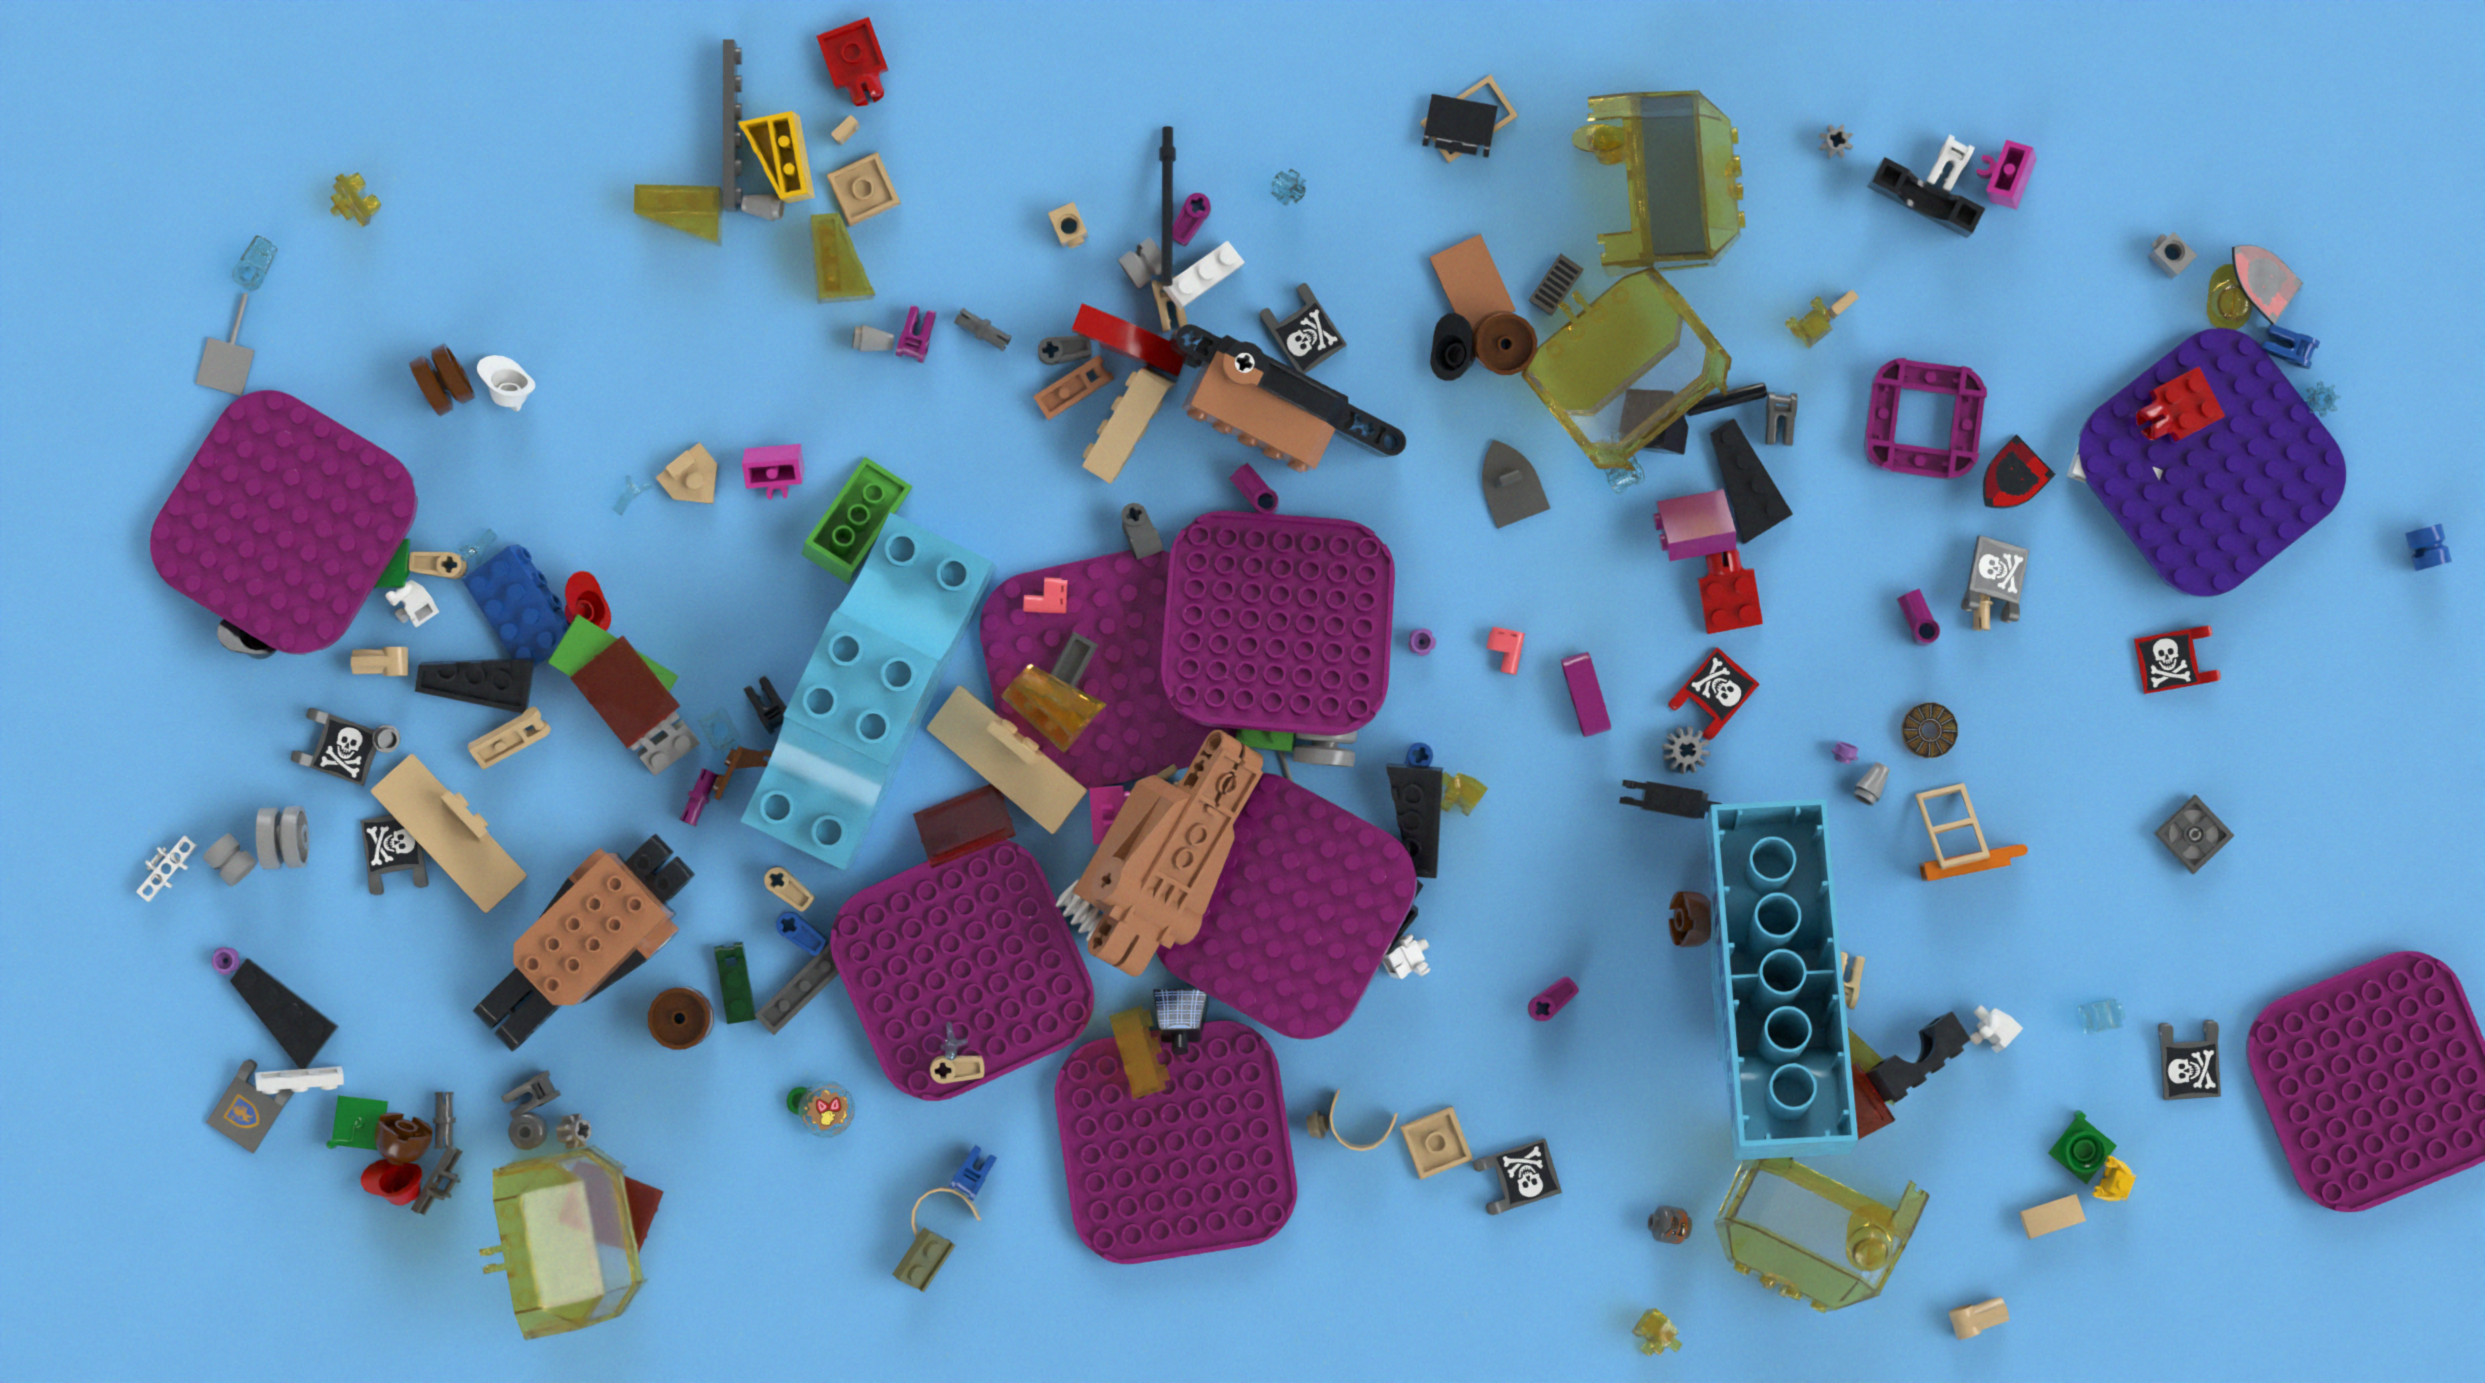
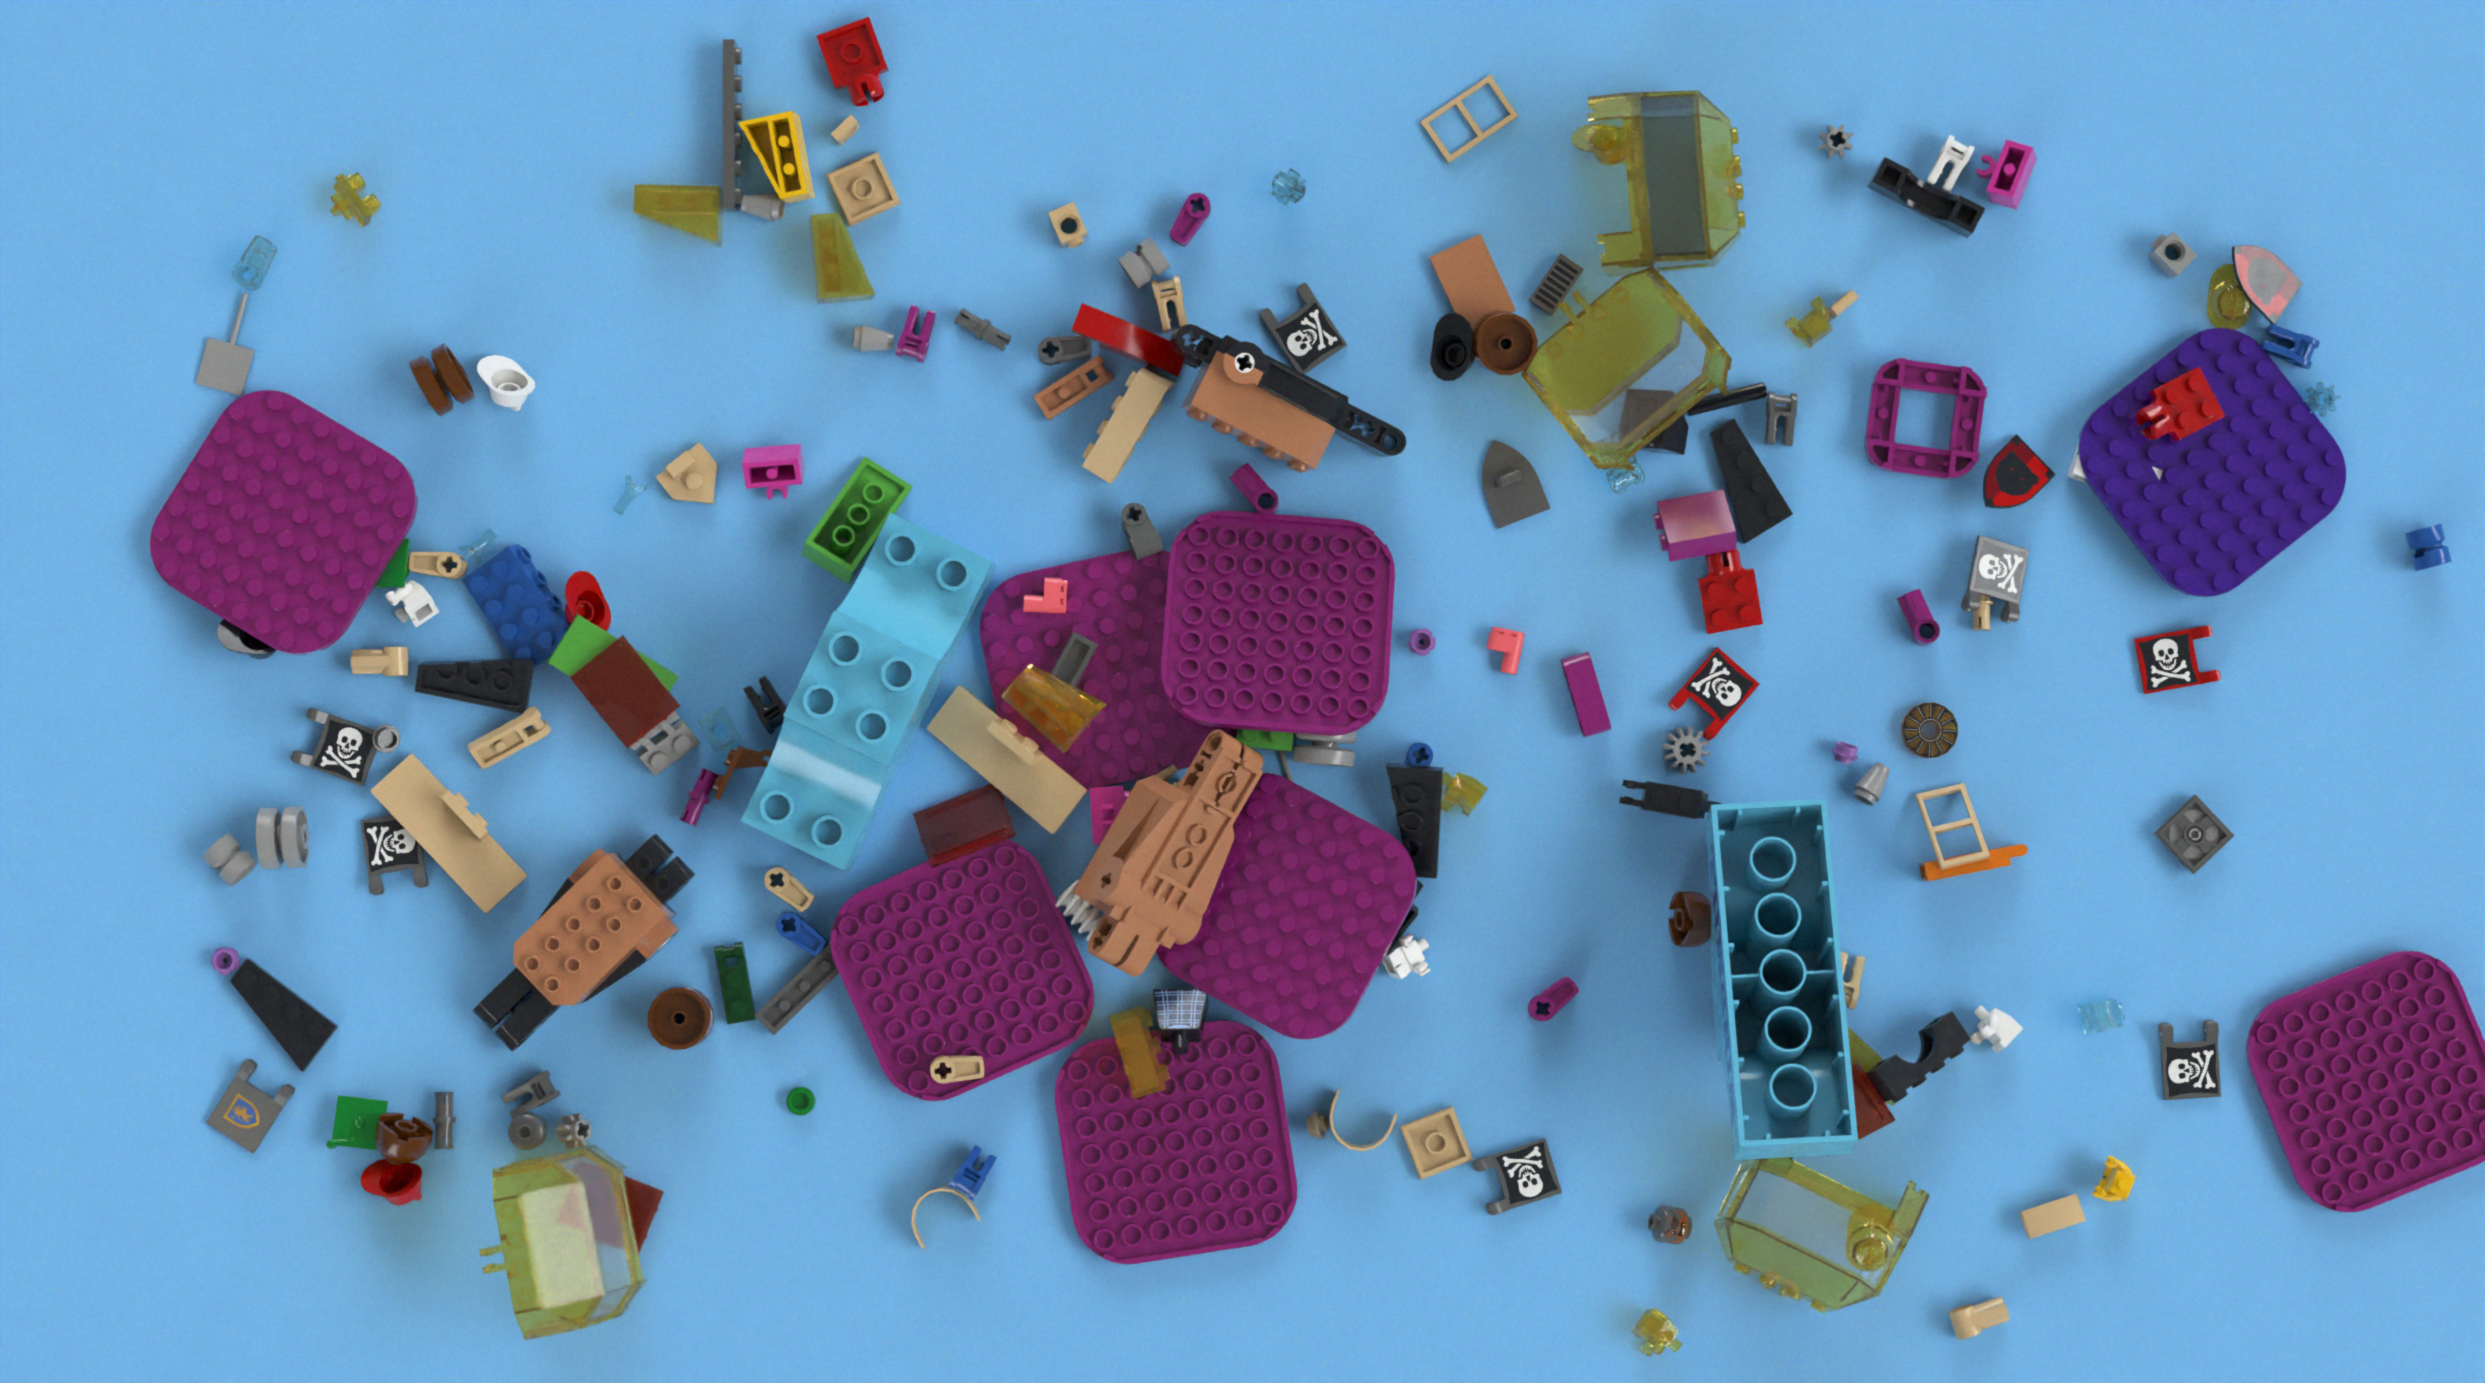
(157, 870): white piece -> none
(299, 1080): white plate -> none
(430, 1189): dark grey piece -> none
(826, 1109): tile -> none
(923, 1259): olive plate -> none
(951, 1043): clear light blue bar -> none
(1167, 156): black bar -> none
(1204, 275): white plate -> none
(1460, 124): black piece -> none
(2082, 1148): green hat -> none

